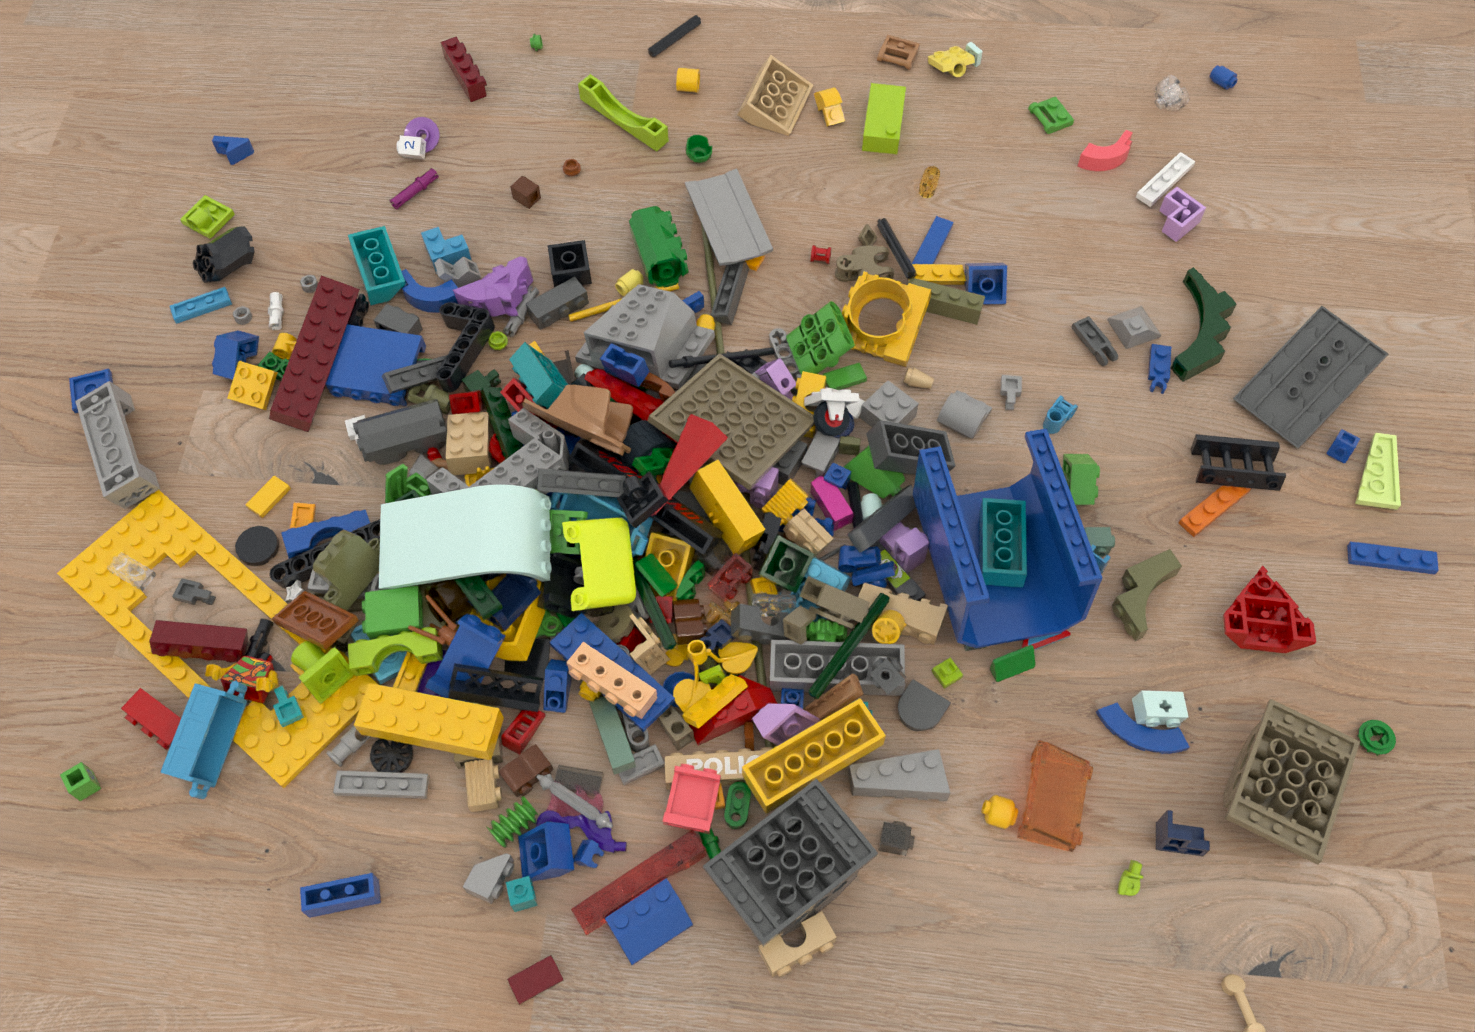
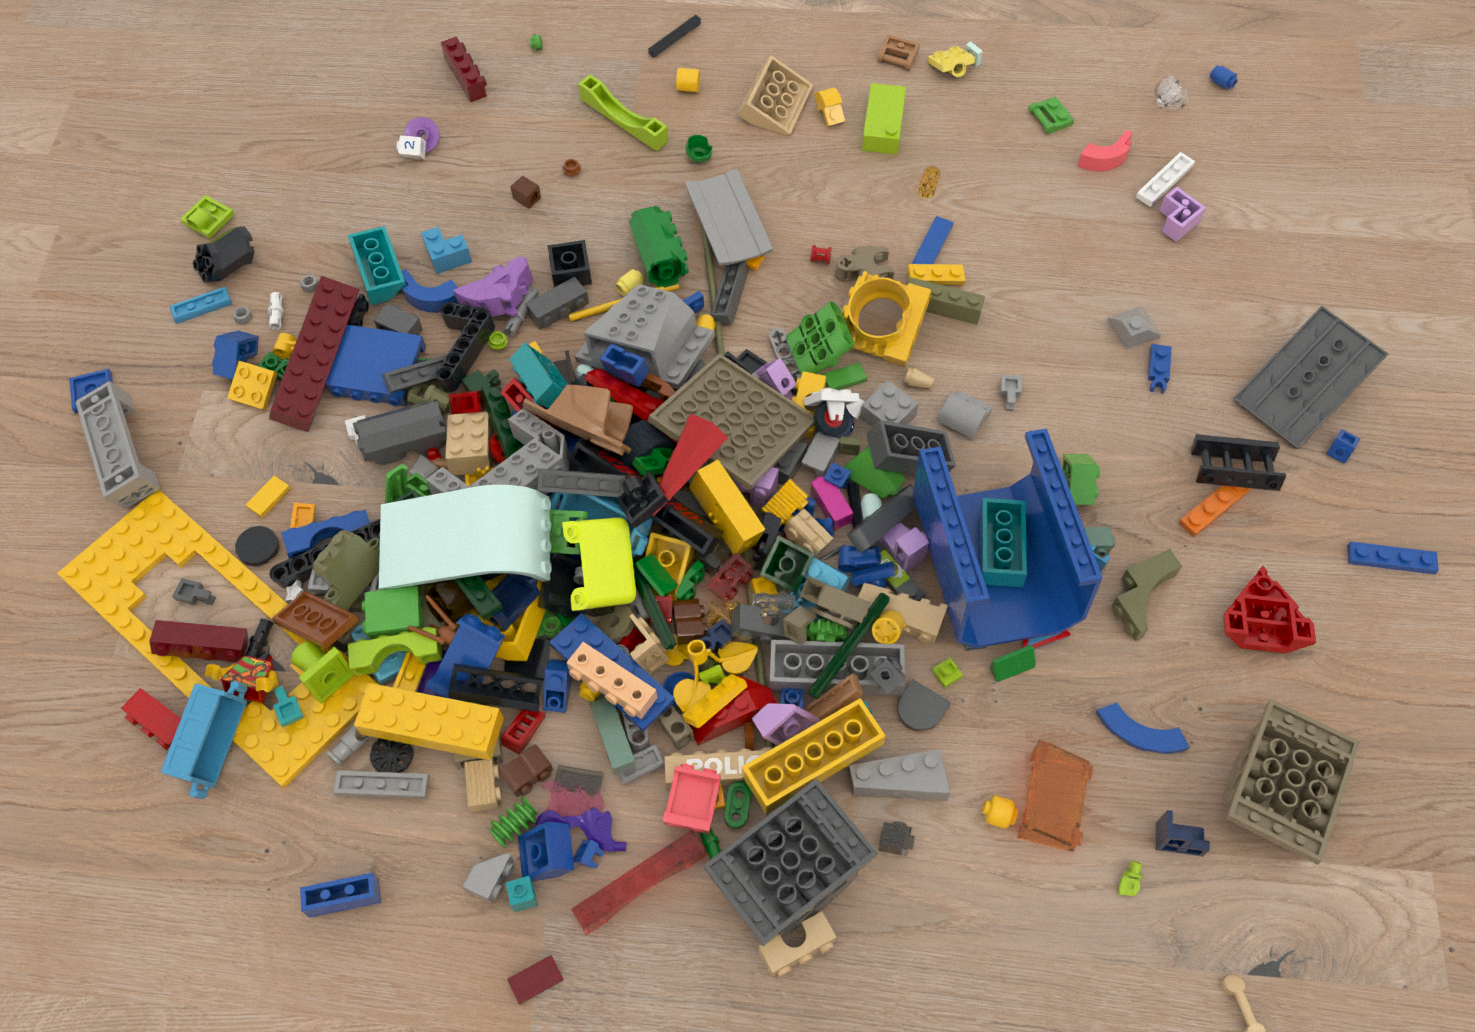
(80, 781): bright green brick -> none
(131, 571): clear tile -> none
(234, 147): blue slope -> none
(419, 184): magenta pin -> none
(461, 273): light grey brick -> none
(574, 801): light grey wheel -> none
(649, 921): blue slope -> none
(690, 361): black bar -> none
(867, 236): dark tan slope -> none
(896, 248): black axle -> none
(987, 280): blue slope -> none
(1058, 415): dark azure piece -> none
(1095, 340): dark grey hinge -> none
(1160, 708): light aqua brick -> none
(1213, 327): dark green arch -> none
(1377, 727): green gear -> none
(1381, 474): yellowish green wing -> none

